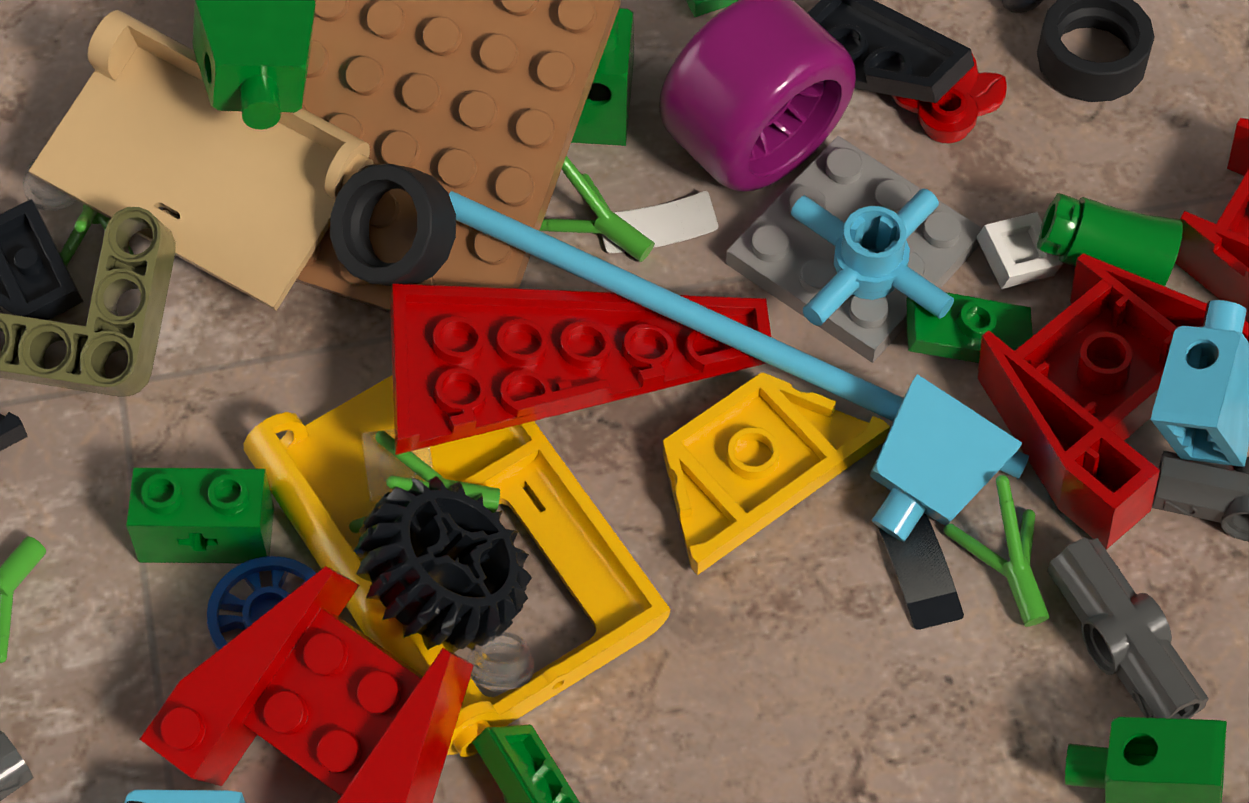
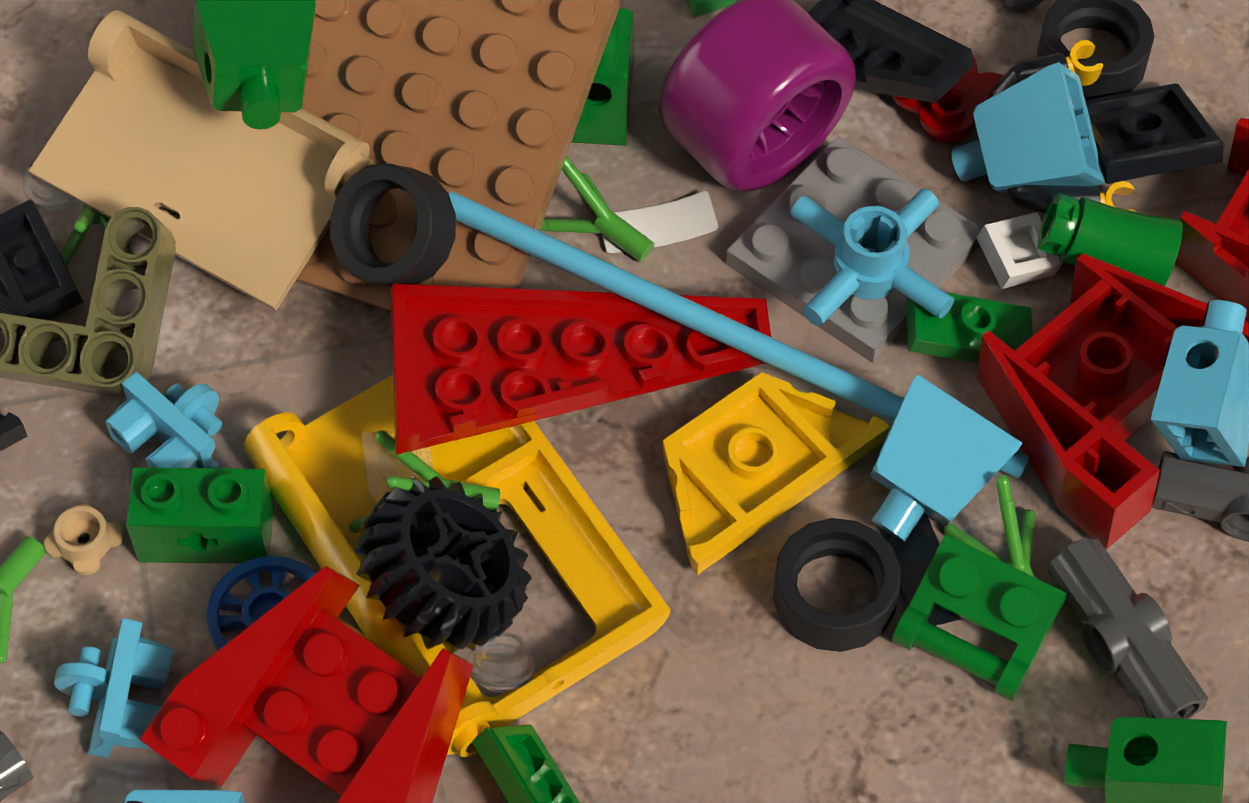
(79, 522): none -> tan plate
(128, 661): none -> medium azure hips
(179, 421): none -> medium azure hips
(837, 539): none -> black tyre
(990, 597): none -> green plate
(1039, 134): none -> medium azure torso
(1151, 133): none -> black plate

